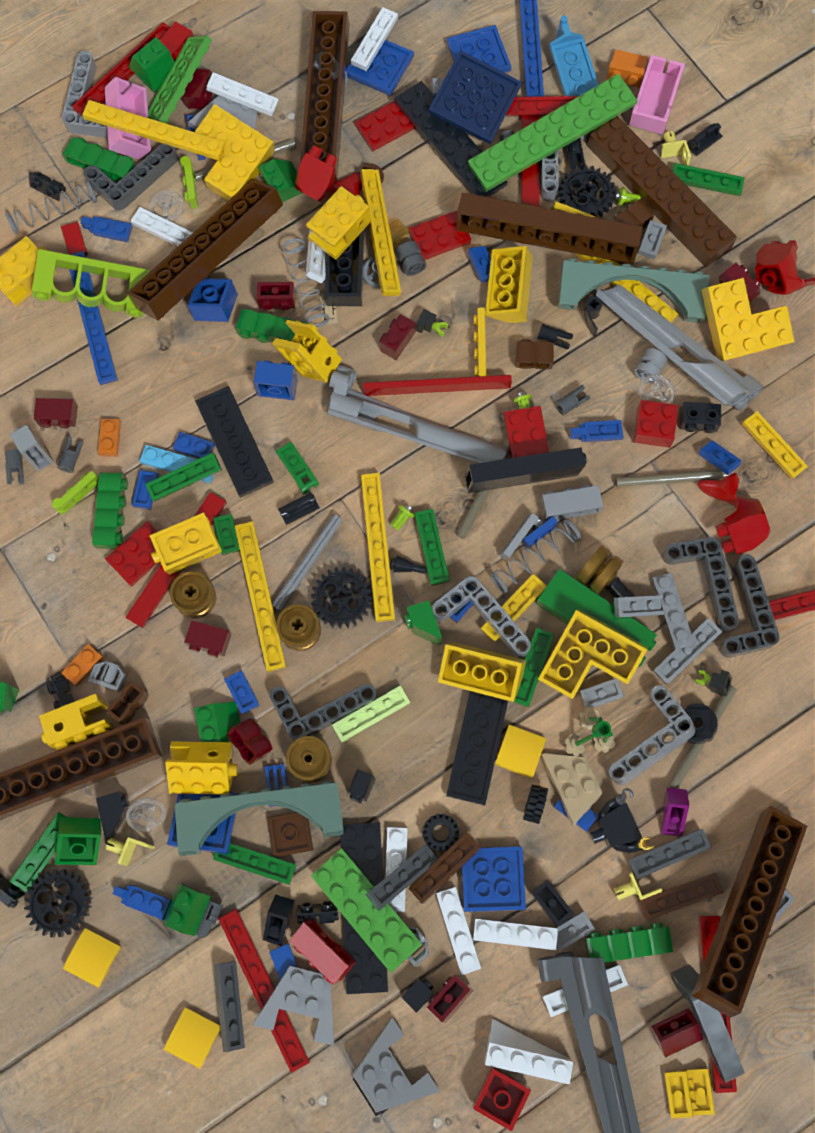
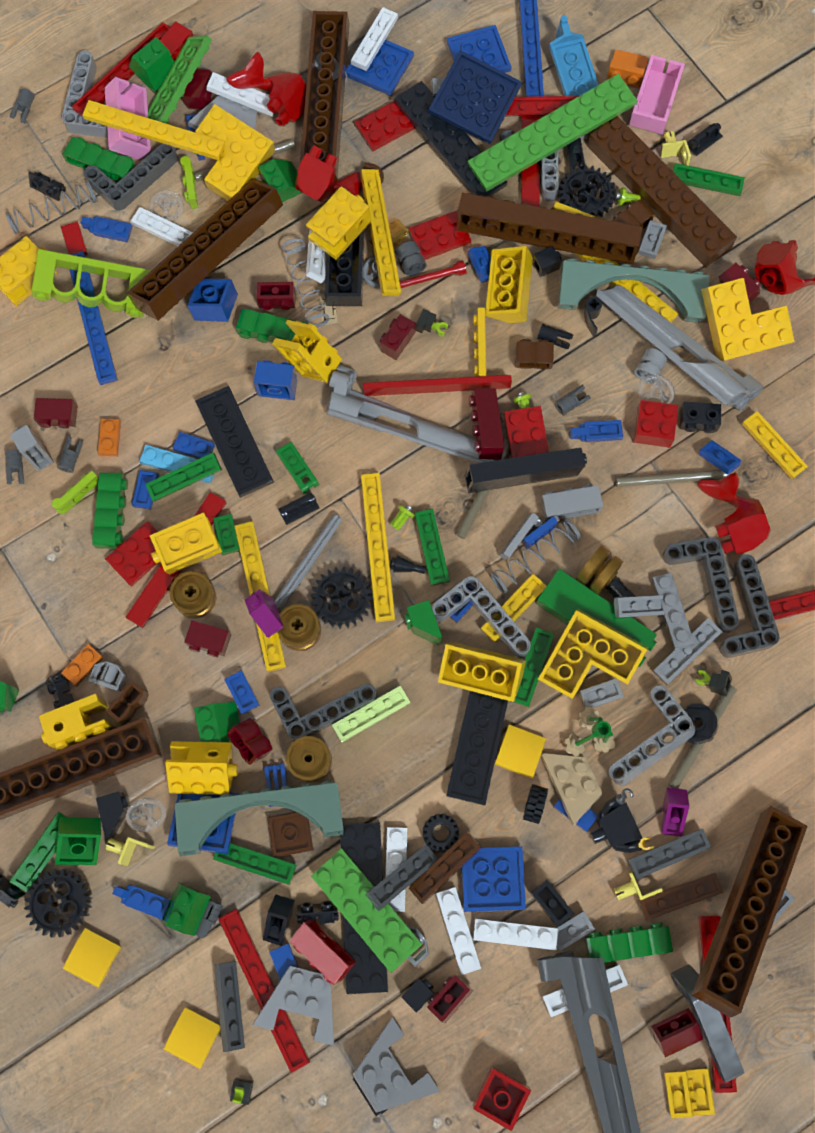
(23, 104): none -> dark grey hinge
(241, 1091): none -> pearl dark grey piece
(264, 612): none -> magenta slope
(285, 89): none -> red hips
(361, 786): black brick -> none
(457, 269): none -> red piece
(486, 423): none -> dark red brick
(521, 1054): white wedge -> none
(547, 261): none -> black brick

